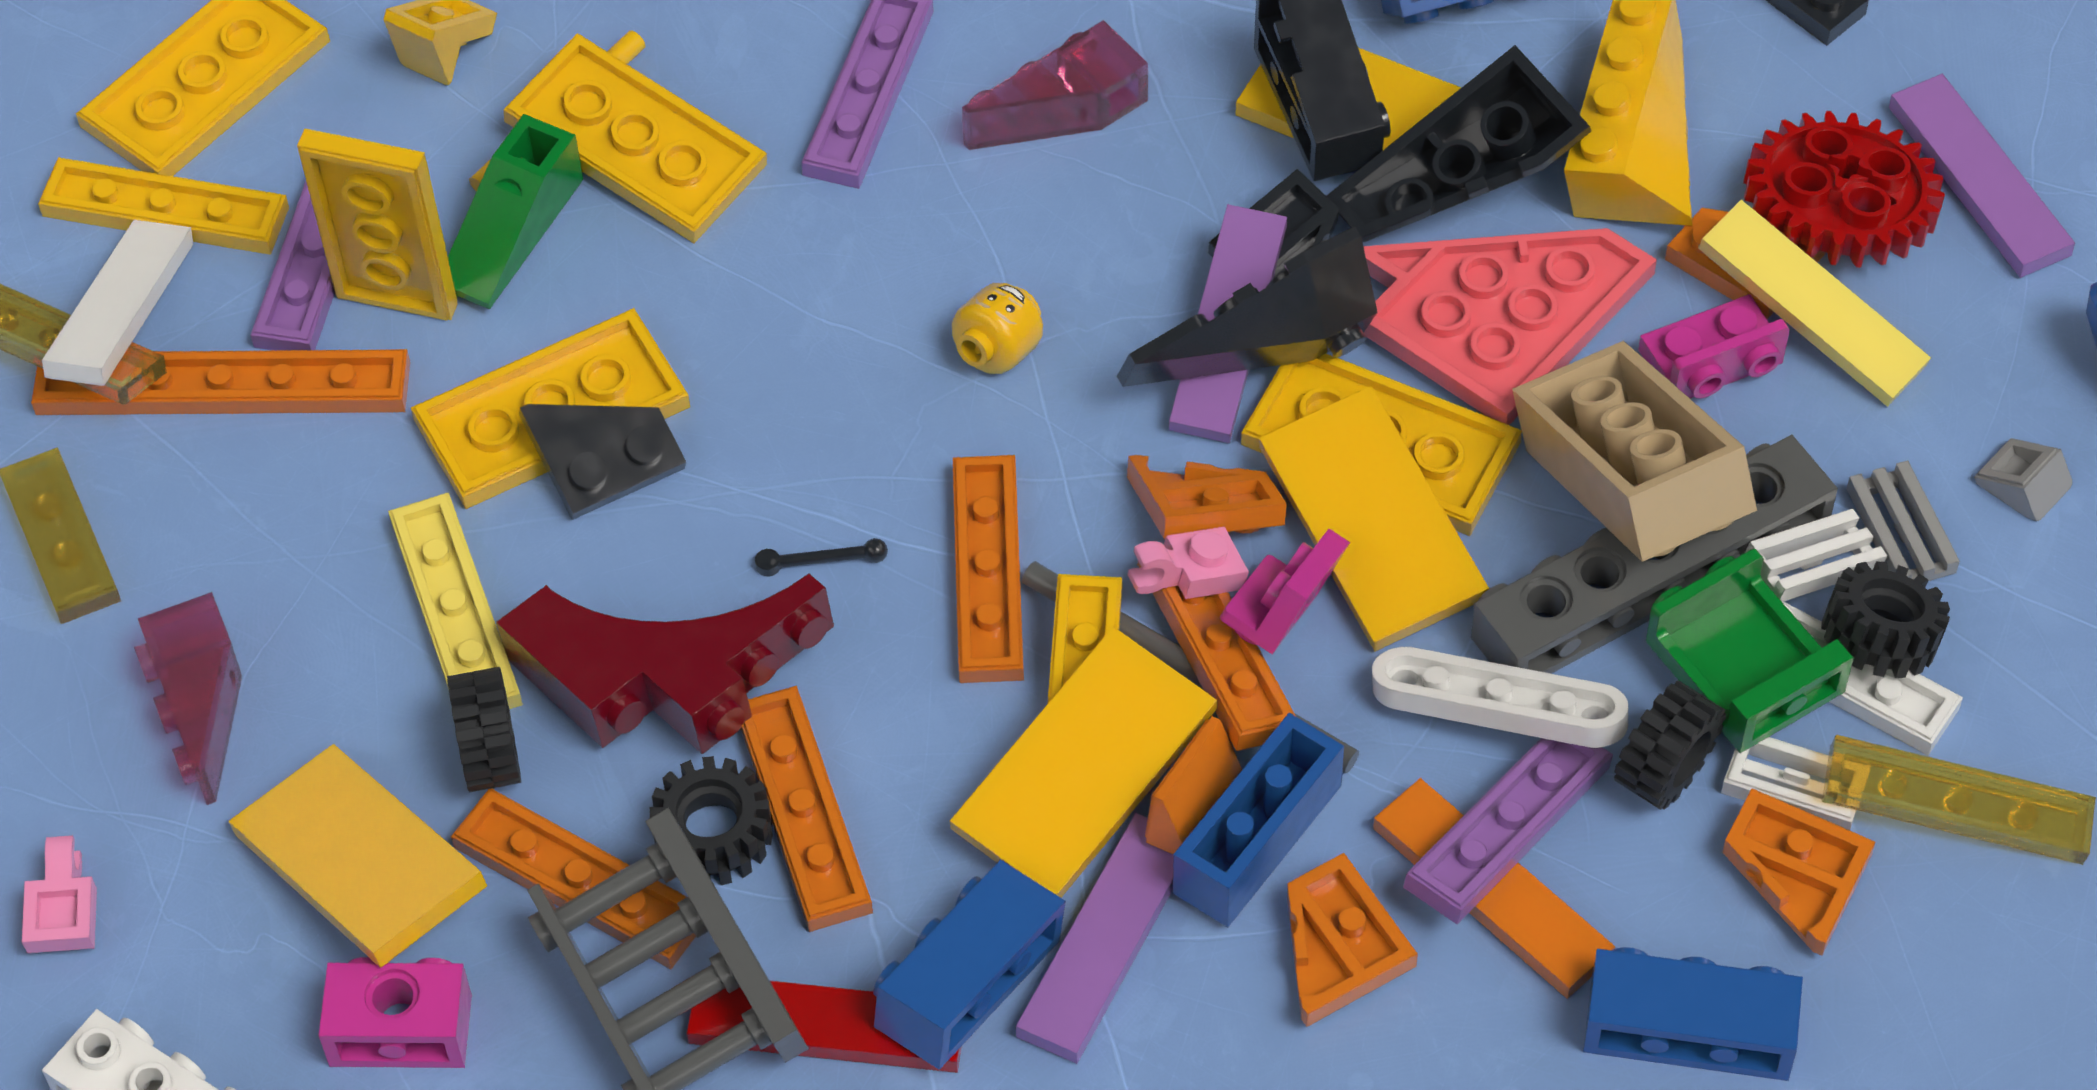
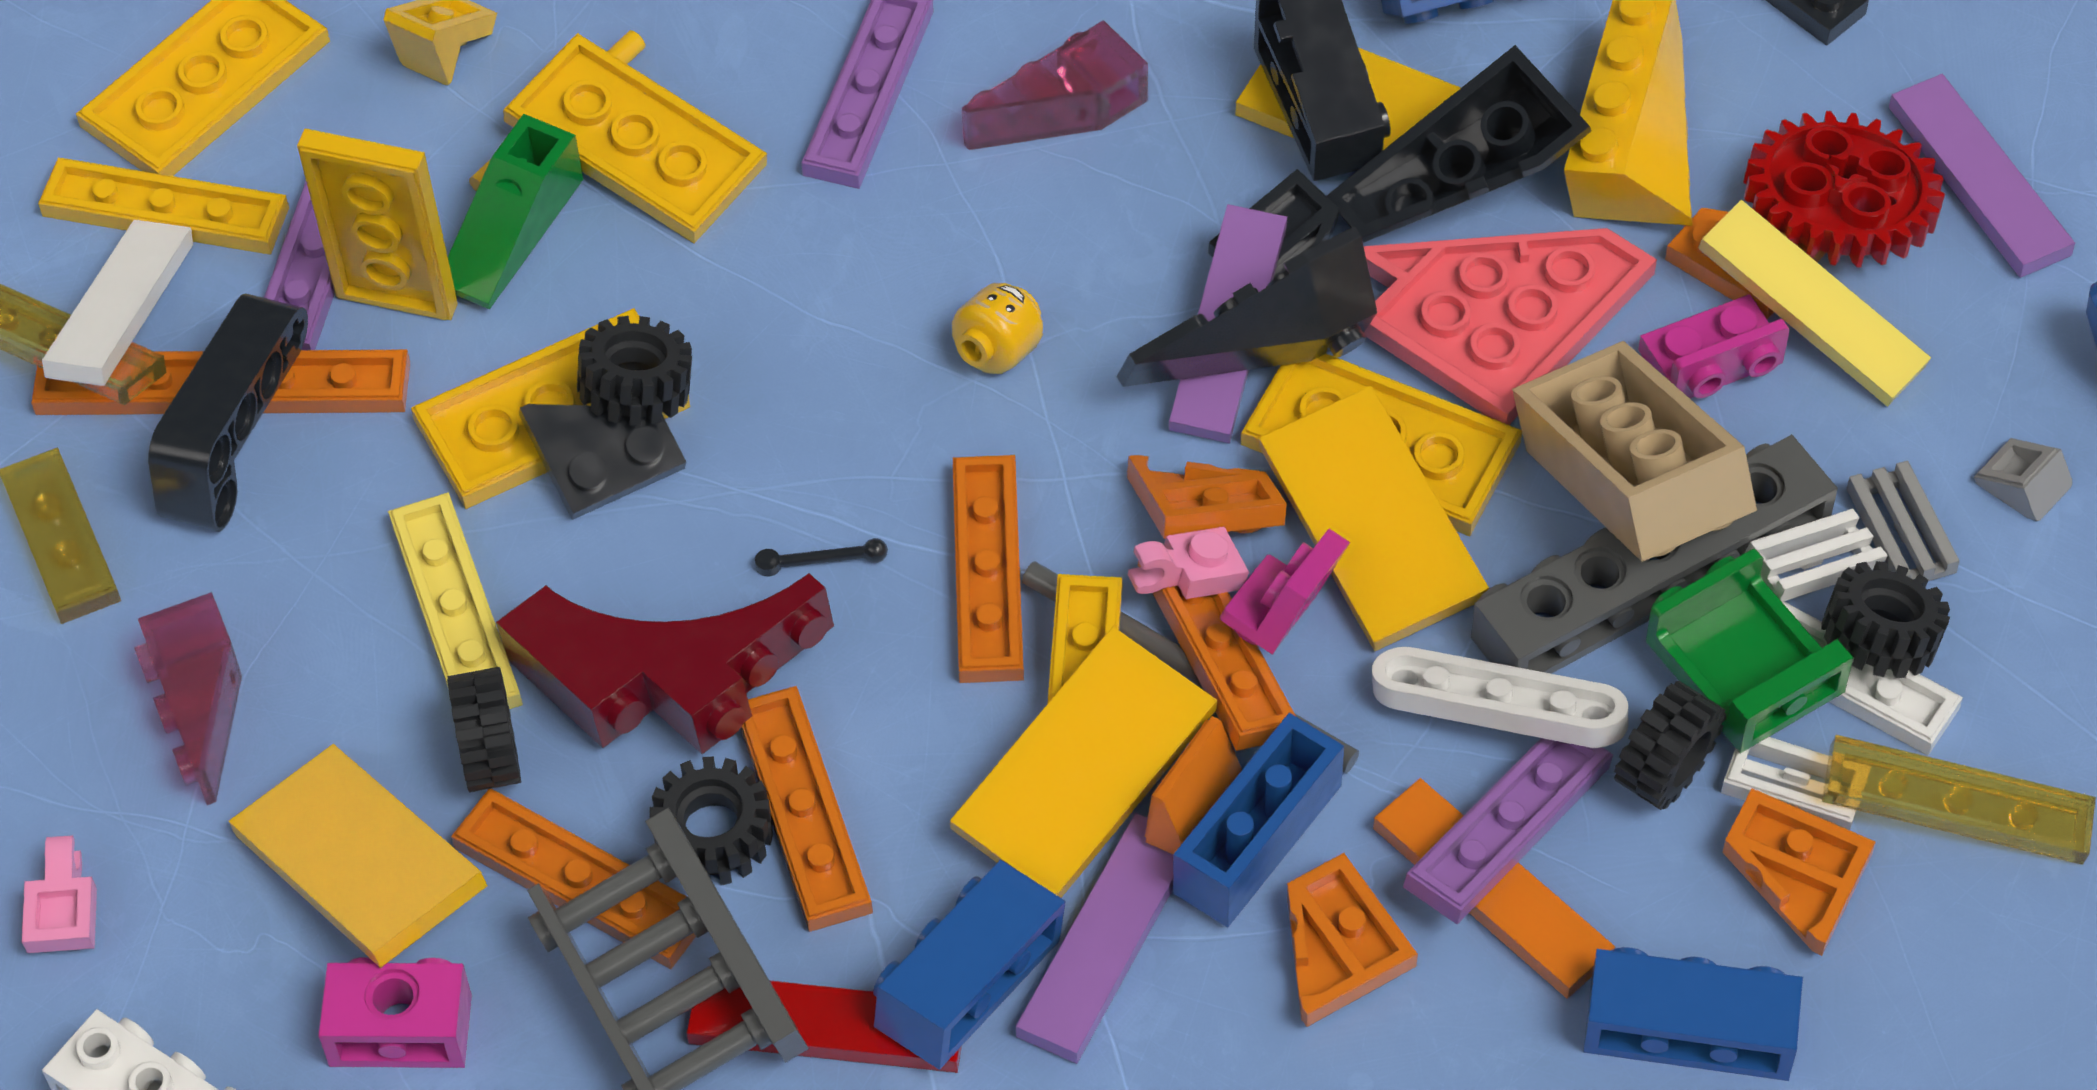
(219, 408): none -> black beam
(634, 370): none -> black tyre

